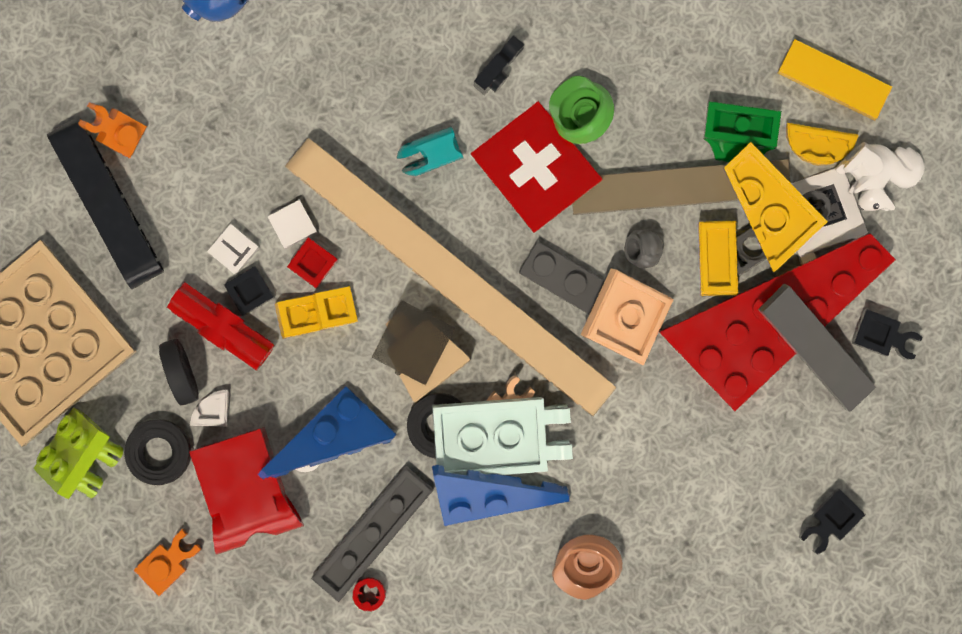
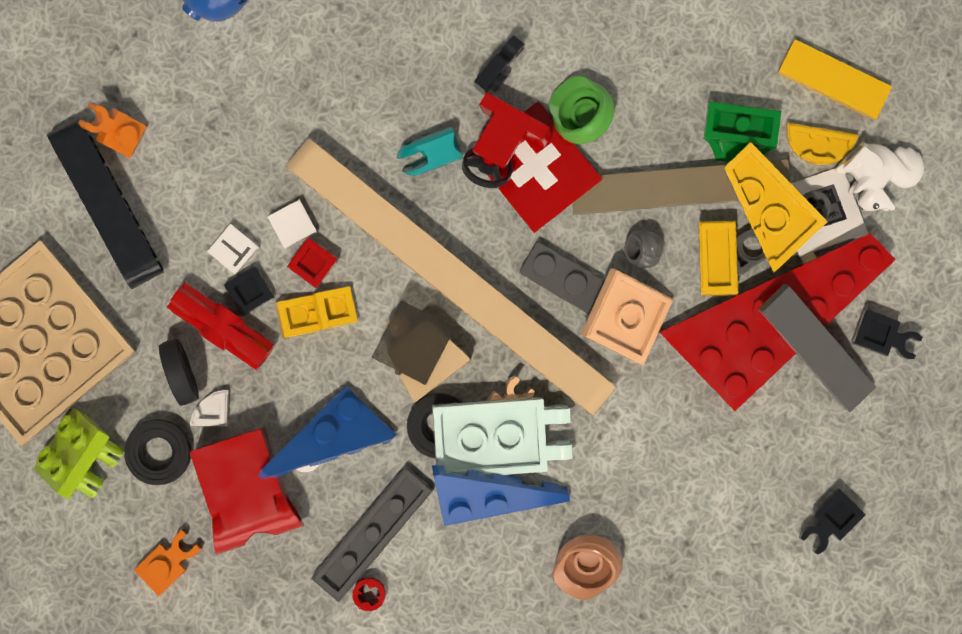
(501, 140): none -> red piece

